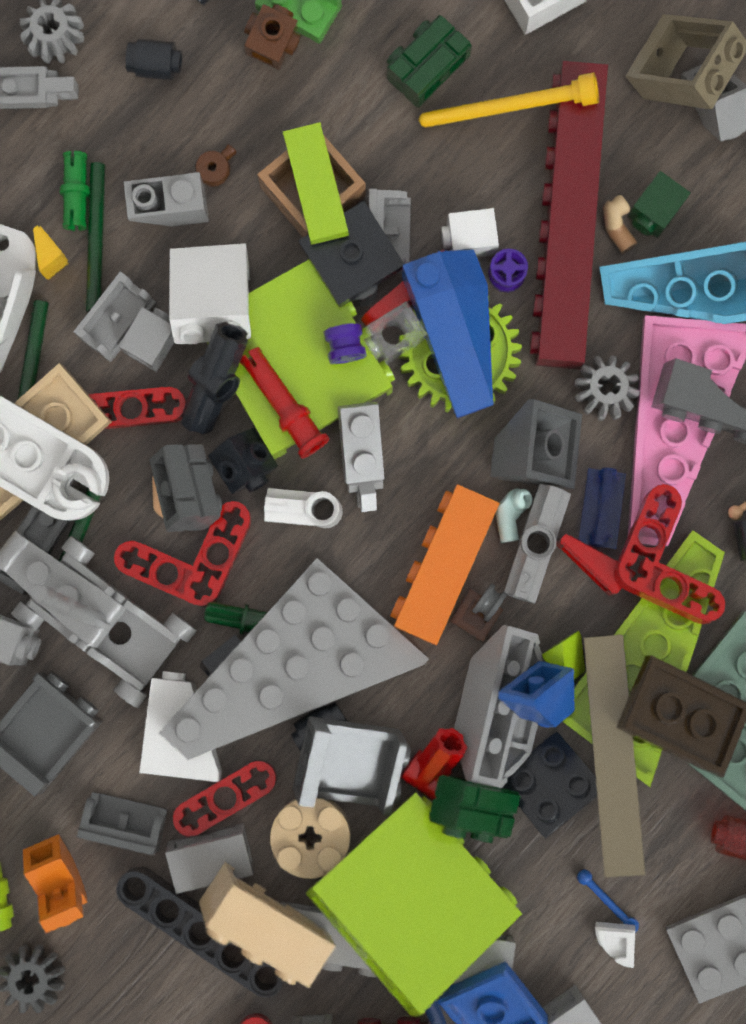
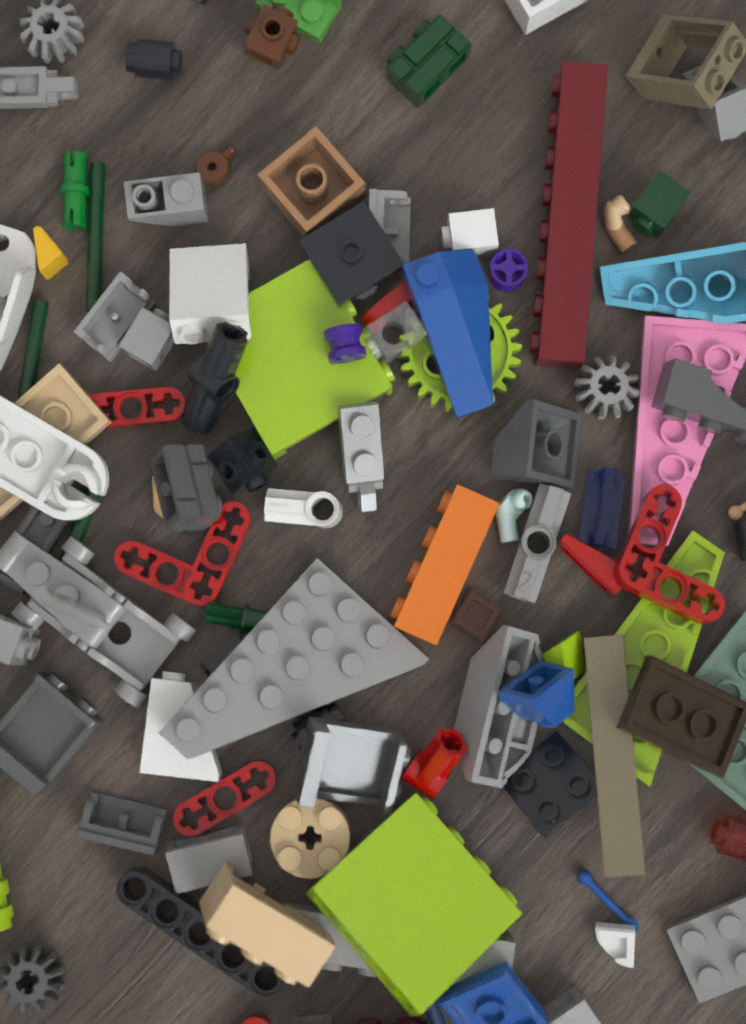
(56, 883): orange brick -> none
(293, 417): red pin -> none
(315, 183): lime tile -> none
(473, 808): dark green brick -> none
(489, 602): dark grey bush -> none
(582, 90): yellow piece -> none

